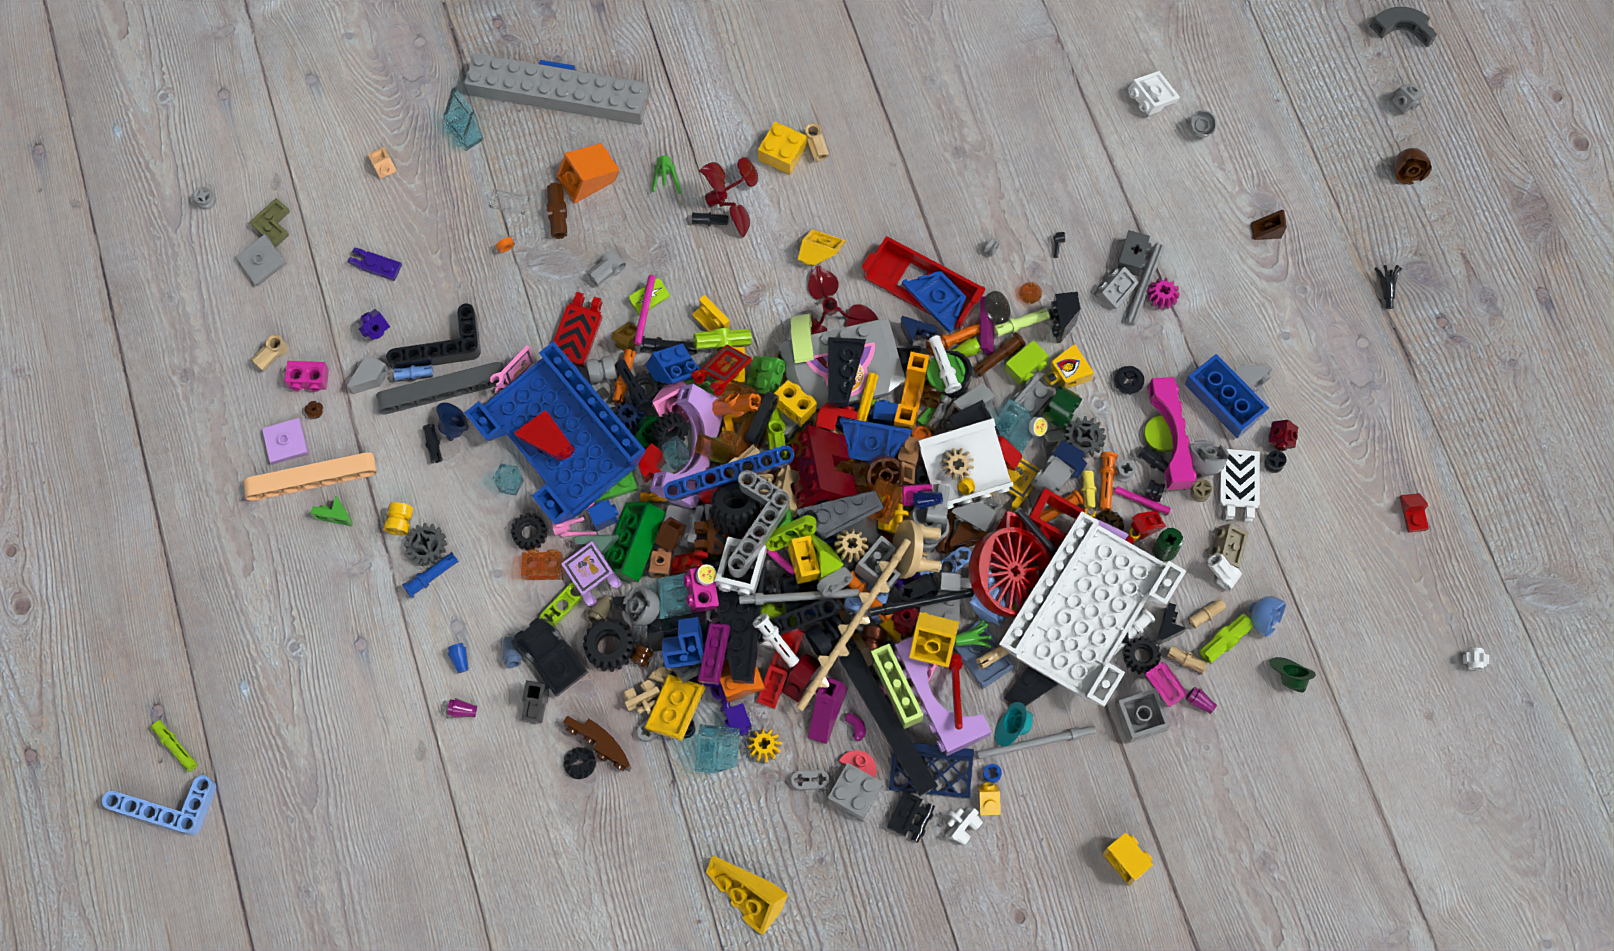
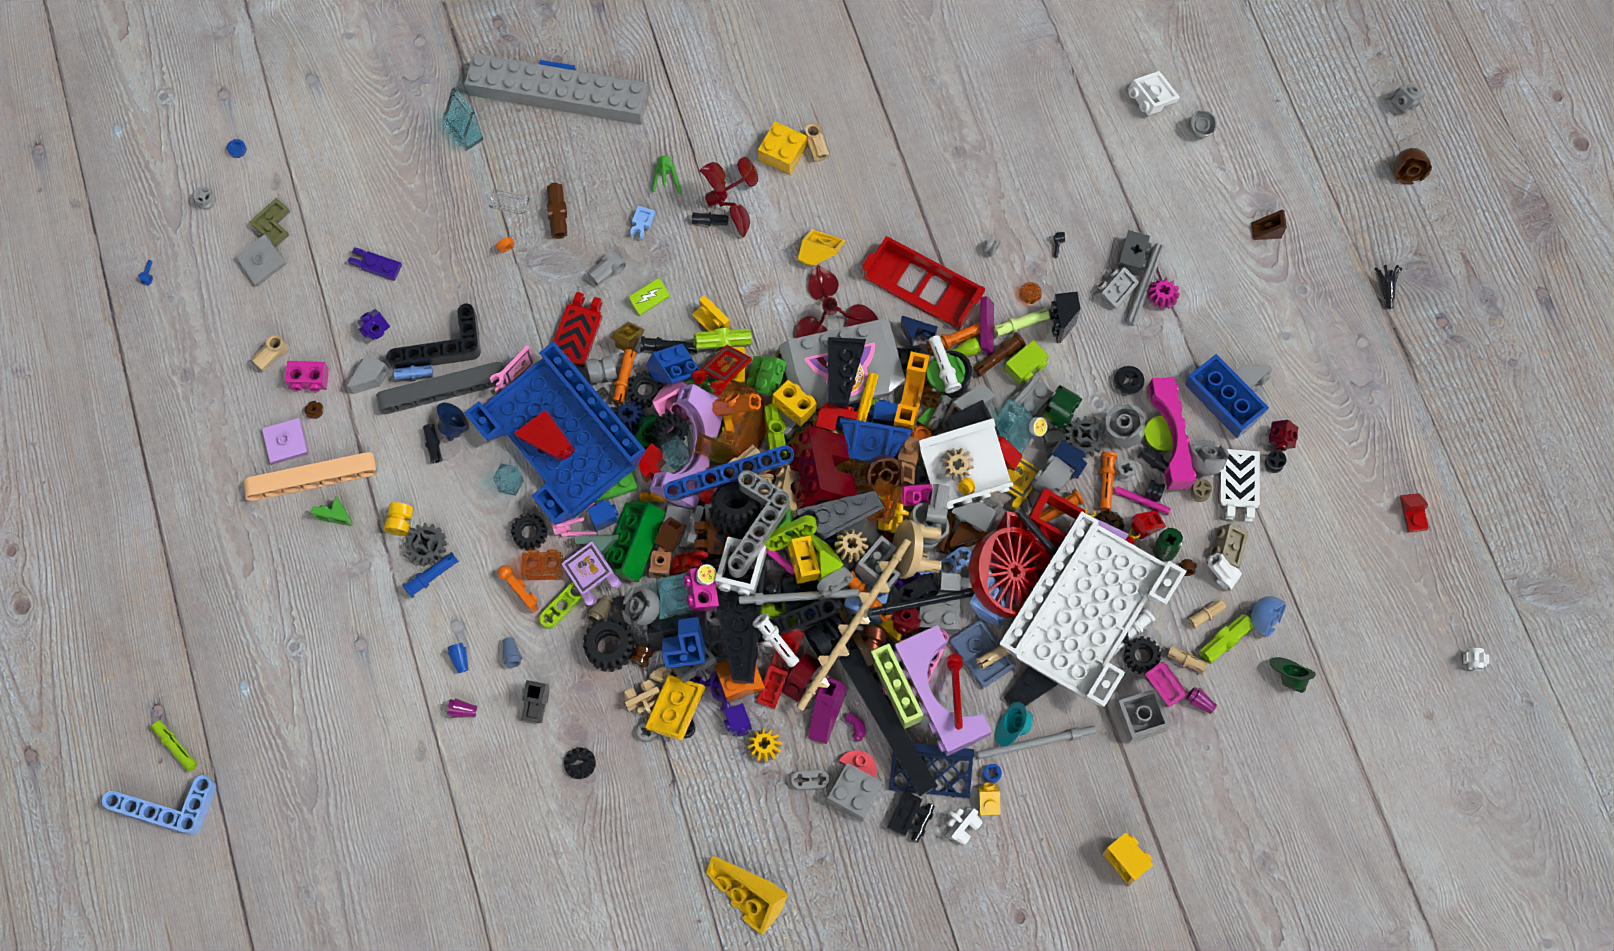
(144, 276): none -> blue hand
(236, 148): none -> blue tile
(382, 162): light nougat bracket -> none
(505, 573): none -> orange plate
(550, 655): black bracket -> none
(586, 171): orange slope -> none
(605, 746): reddish brown slope -> none
(636, 392): black pin -> none
(642, 220): none -> light blue plate
(644, 310): dark pink bar -> none
(714, 653): magenta tile -> none
(716, 748): clear light blue slope -> none
(762, 418): black beam -> none
(802, 338): yellowish green slope -> none
(927, 499): clear blue cone -> none
(934, 639): yellow piece -> none
(938, 297): blue wing -> none
(971, 637): bright green piece -> none
(997, 307): clear smoke wheel -> none
(1069, 369): yellow torso -> none
(1088, 489): light yellow axle -> none
(1133, 428): none -> light grey brick
(1168, 629): black slope -> none
(1189, 566): none -> reddish brown plate
(1404, 19): dark grey arch -> none

